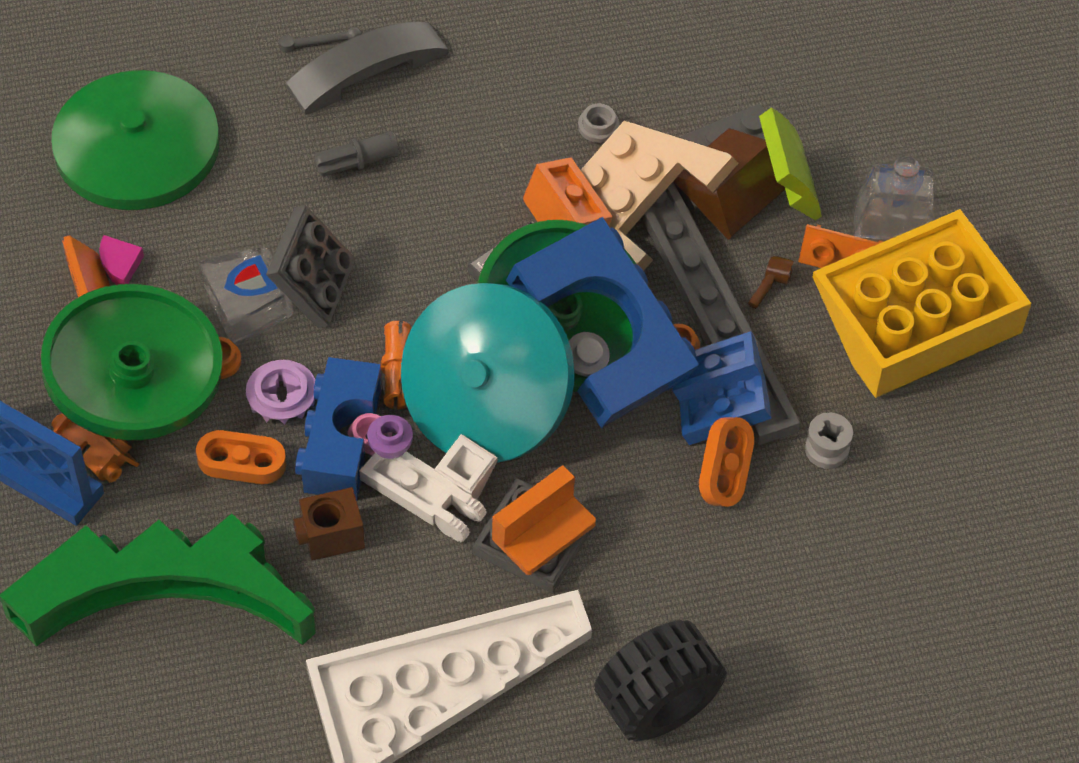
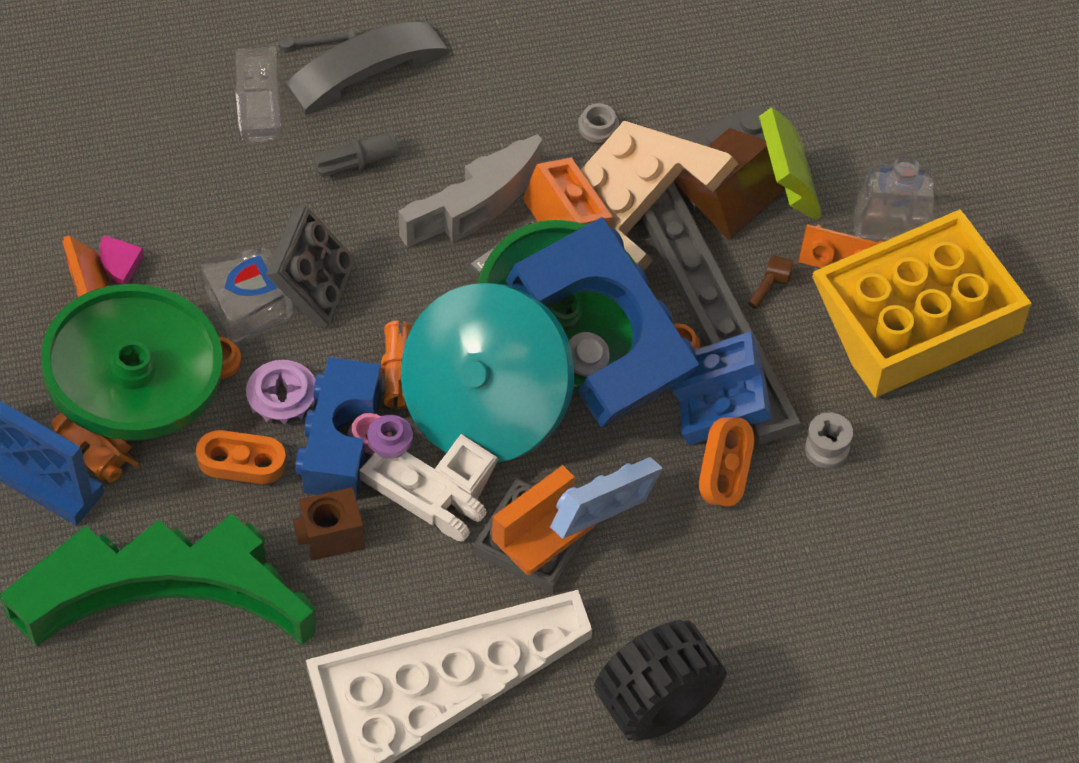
(135, 140): green dish -> none
(258, 94): none -> clear slope
(488, 190): none -> light grey slope
(605, 497): none -> light blue plate

